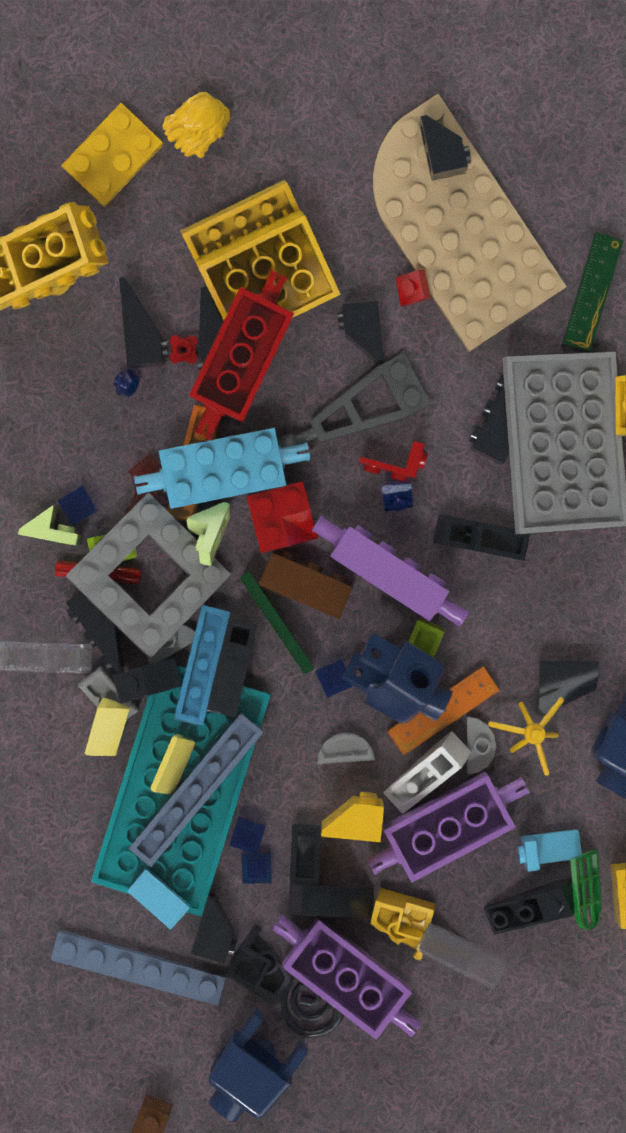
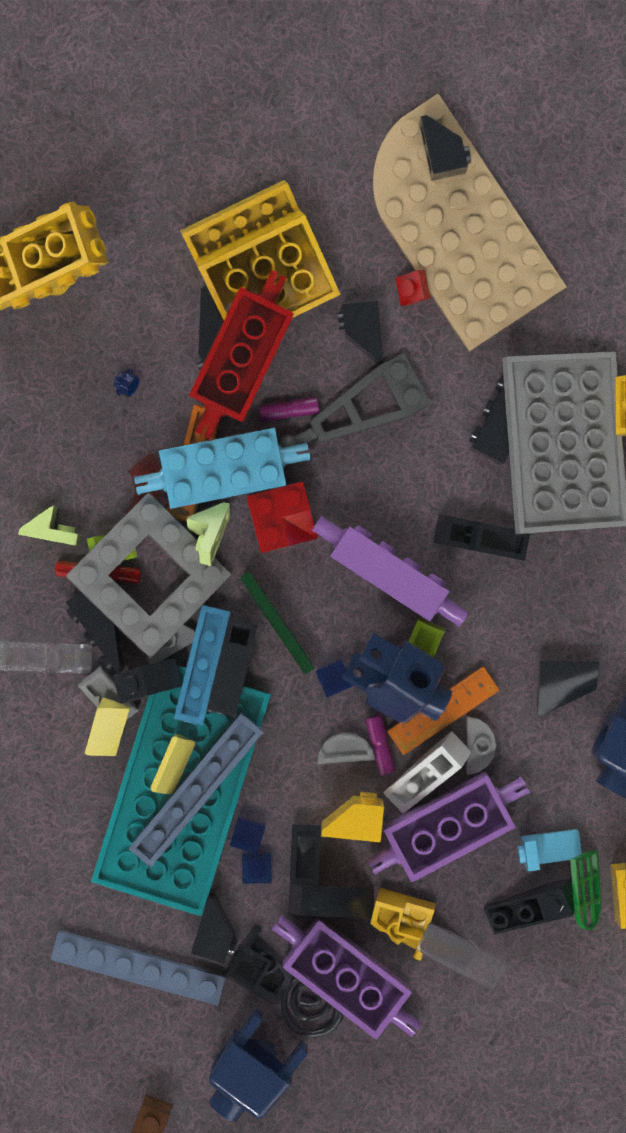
(78, 505): clear blue plate -> none
(112, 154): yellow plate -> none
(142, 337): black slope -> none
(159, 898): medium azure tile -> none
(187, 356): red plate -> none
(197, 124): yellow hair -> none
(284, 409): none -> magenta piece
(306, 584): reddish brown brick -> none
(380, 746): none -> magenta piece
(397, 496): clear blue plate -> none
(416, 459): red bracket -> none
(533, 732): yellow plant -> none
(592, 292): dark green tile -> none

